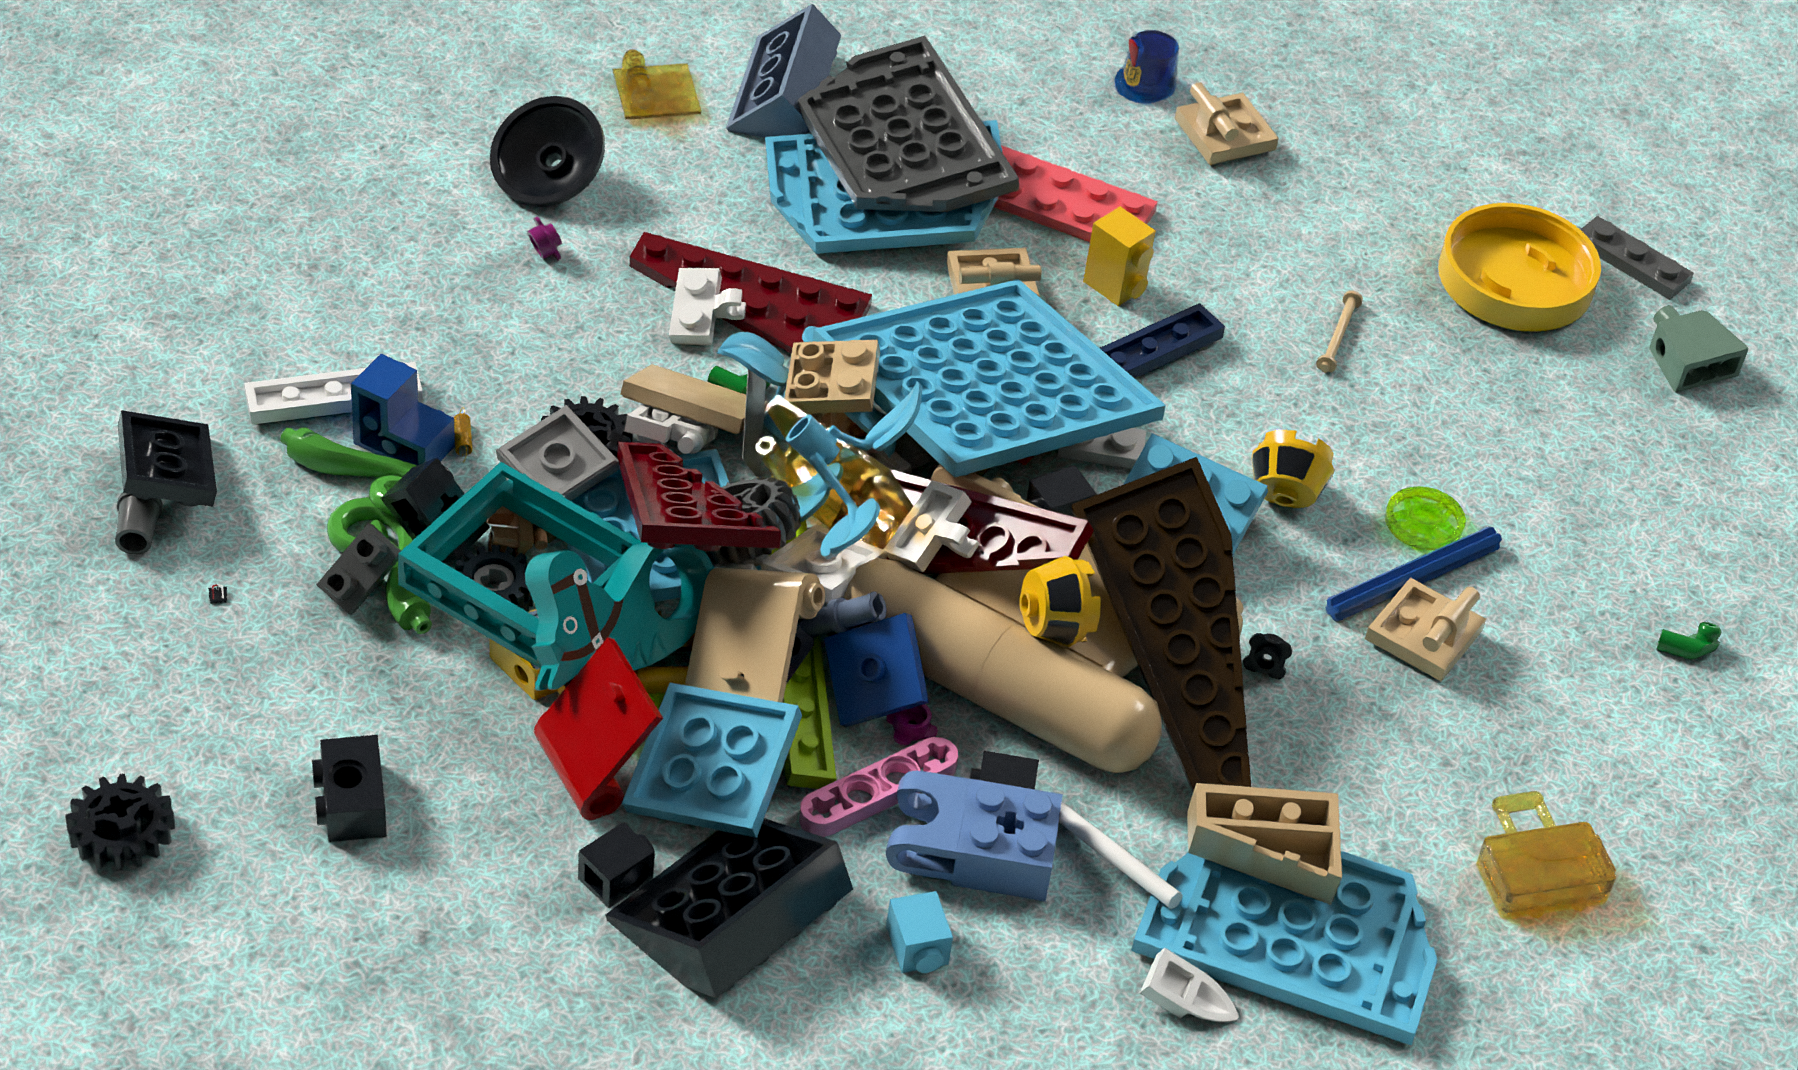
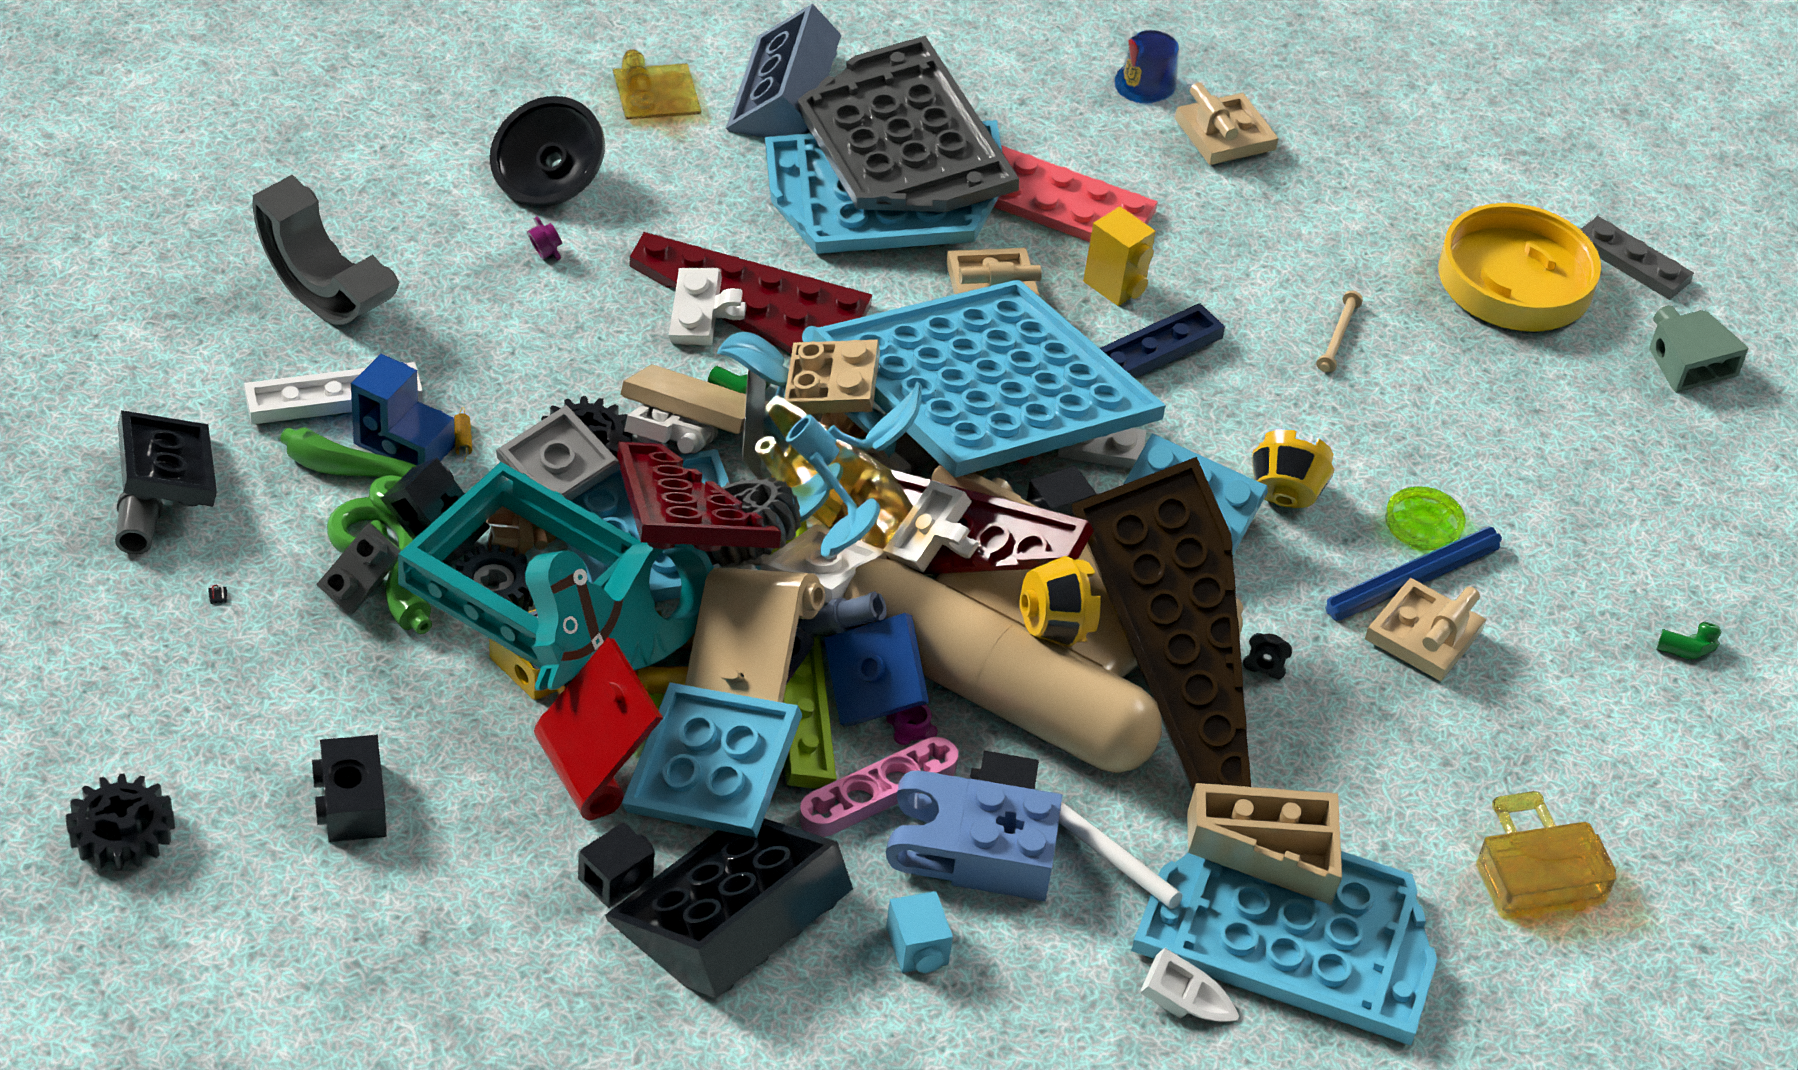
(310, 262): none -> dark grey brick

